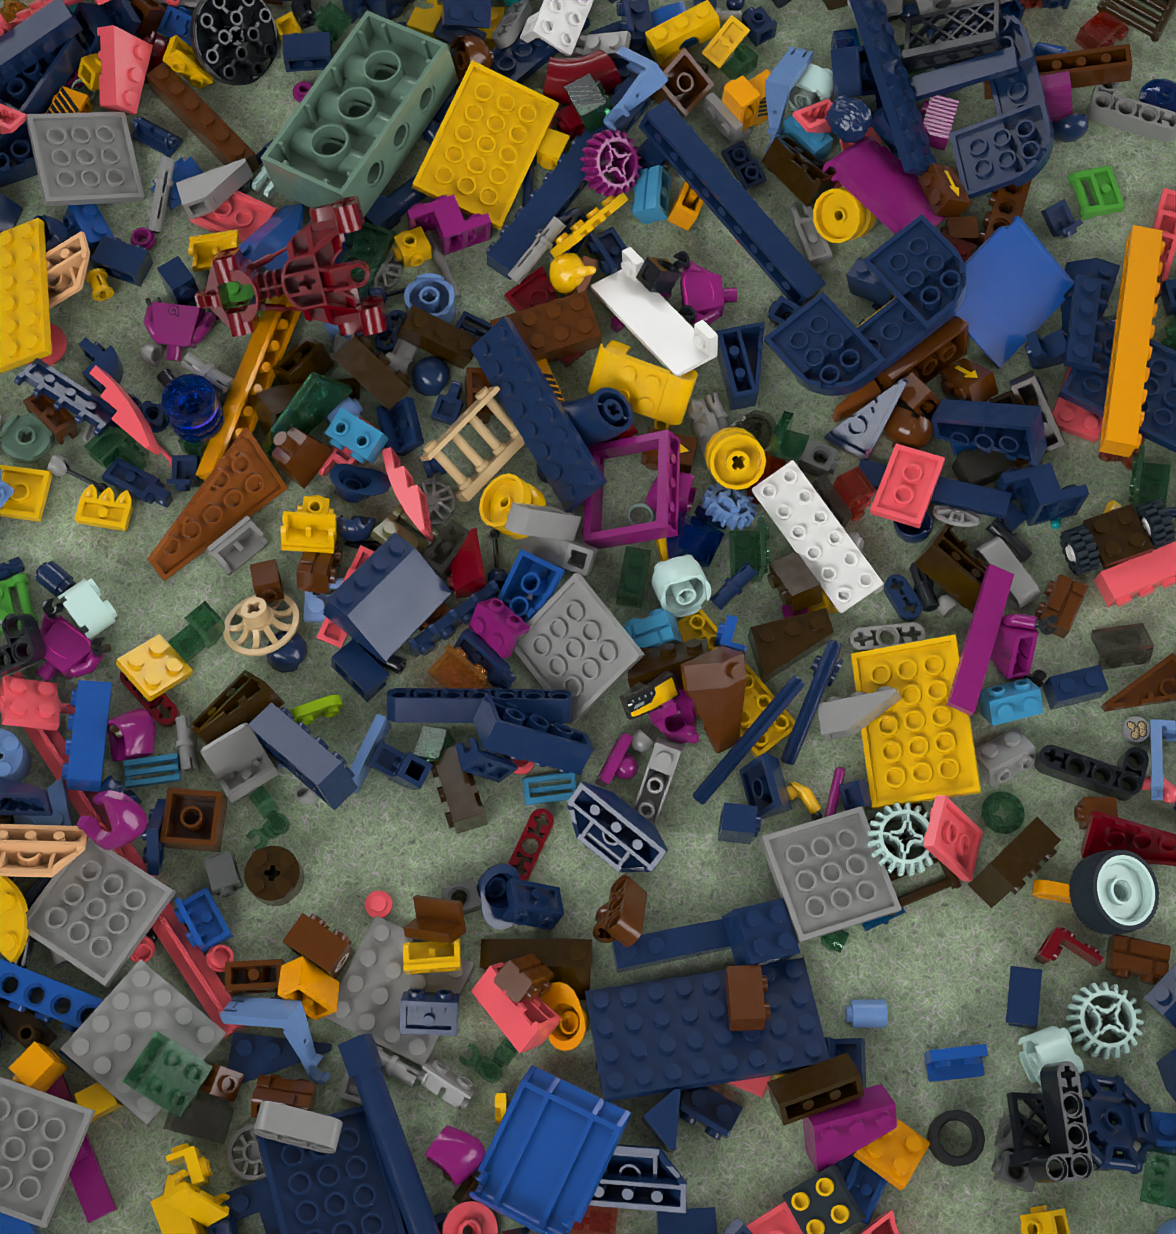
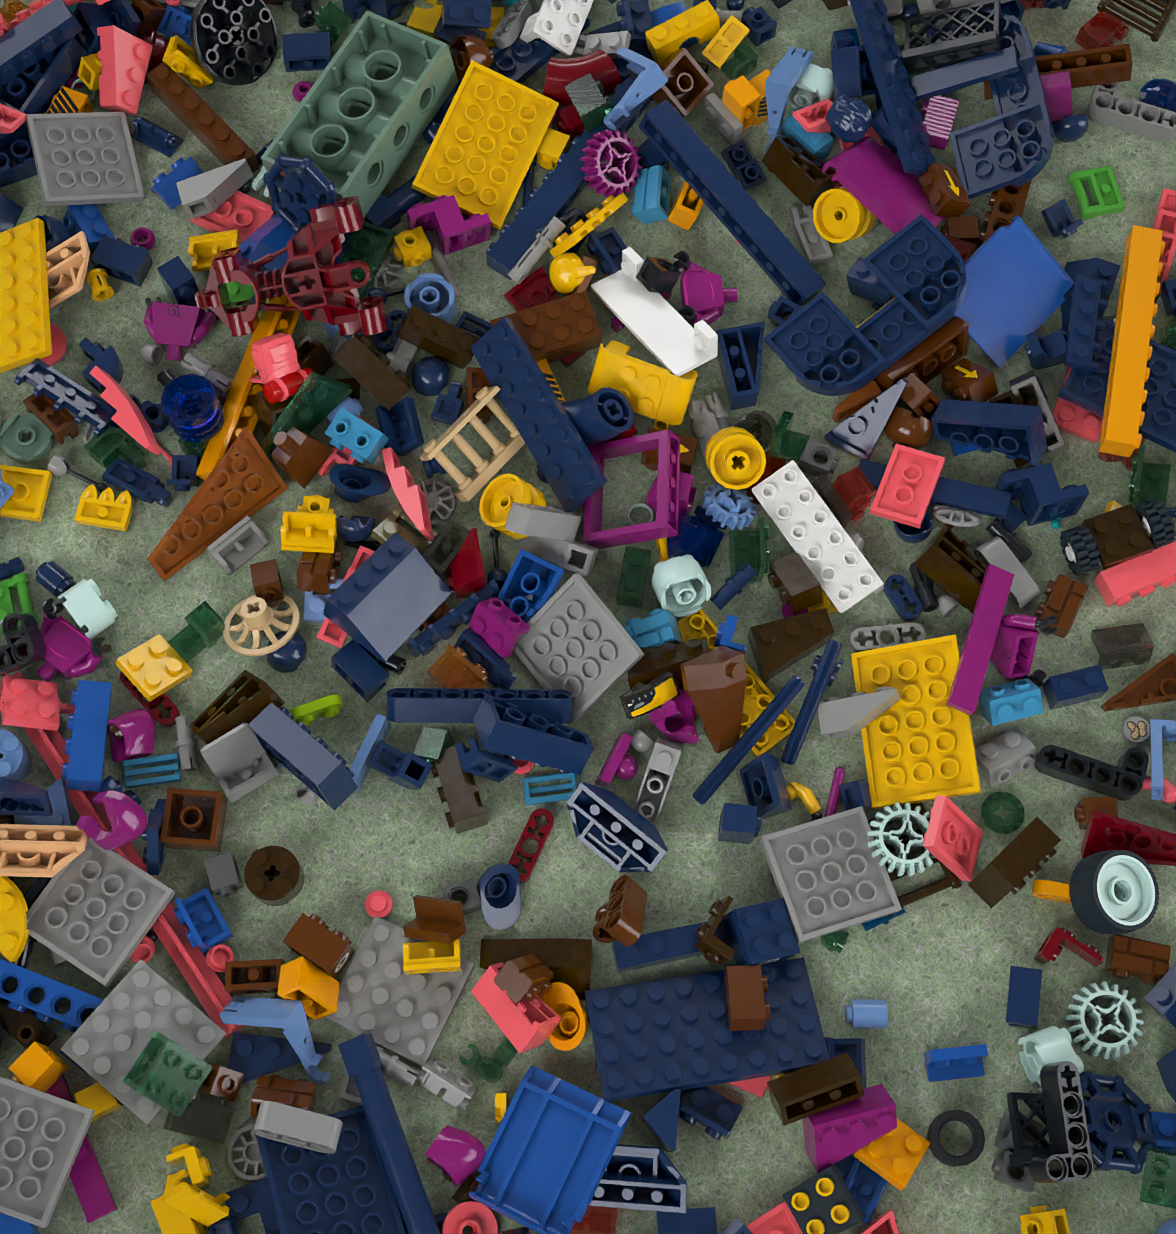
(161, 193): light grey pin -> none
(277, 823): clear green bar -> none
(278, 367): none -> coral piece
(287, 25): yellow slope -> none
(309, 182): none -> dark blue plate
(429, 1012): dark blue bracket -> none
(533, 904): dark blue bracket -> none
(713, 948): none -> dark brown bracket
(981, 467): clear smoke brick -> none

